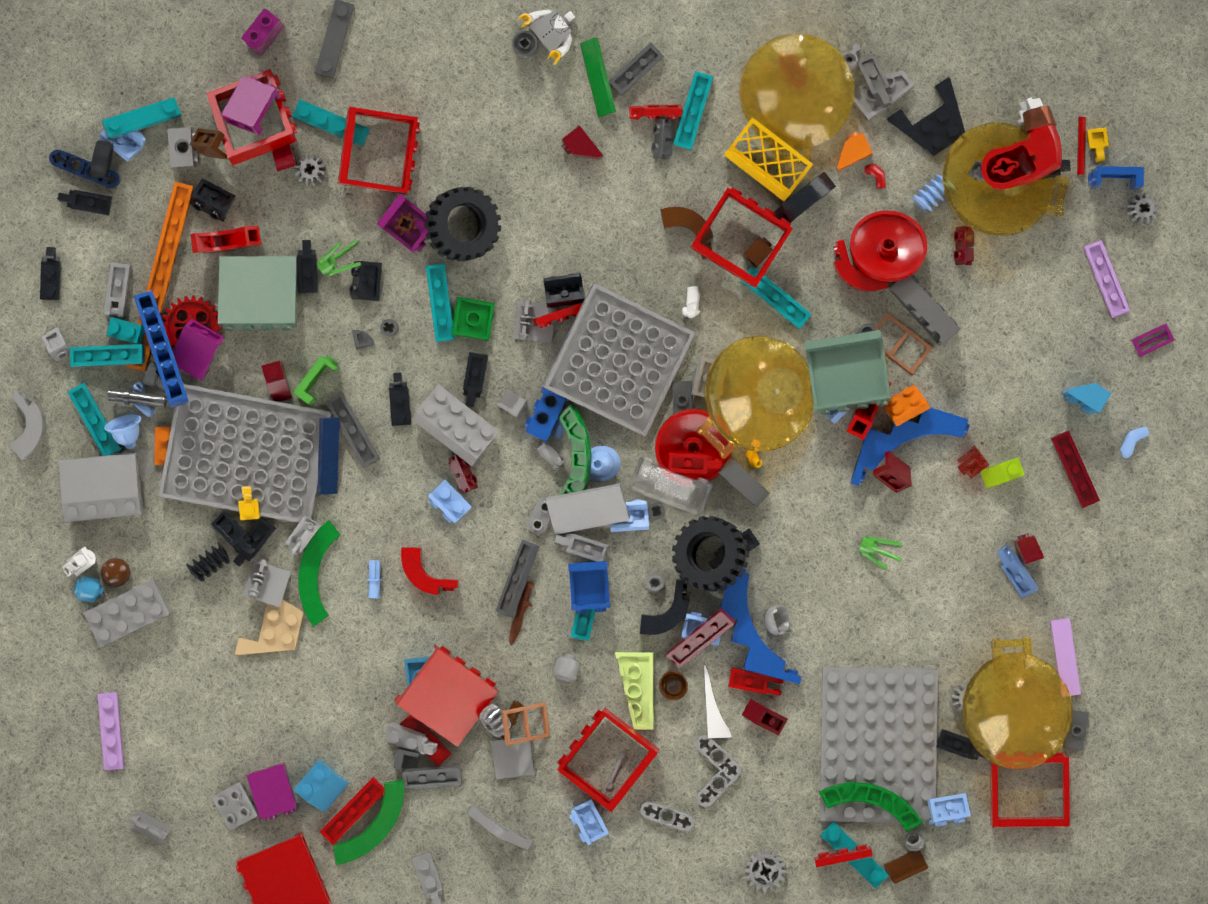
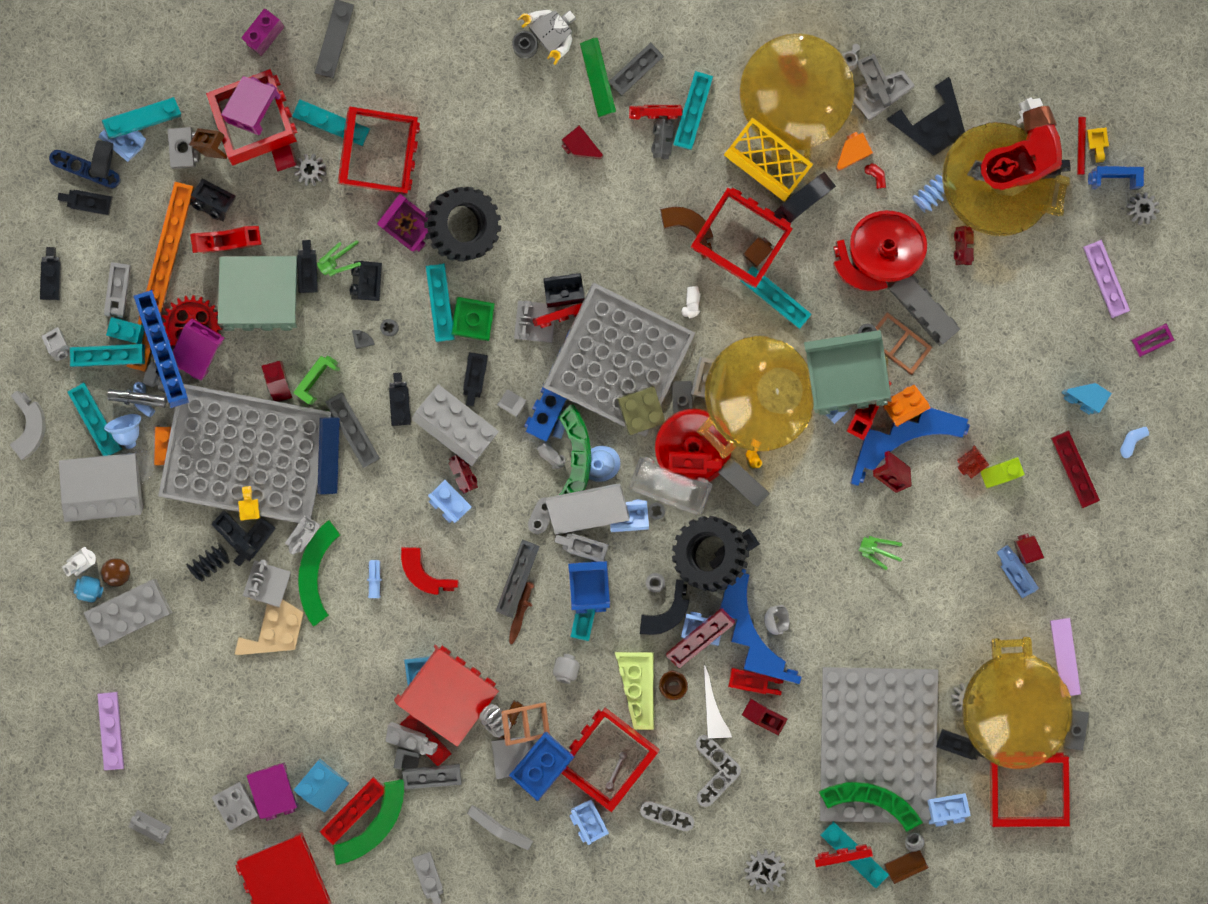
(541, 766): none -> blue tile
(641, 410): none -> olive plate

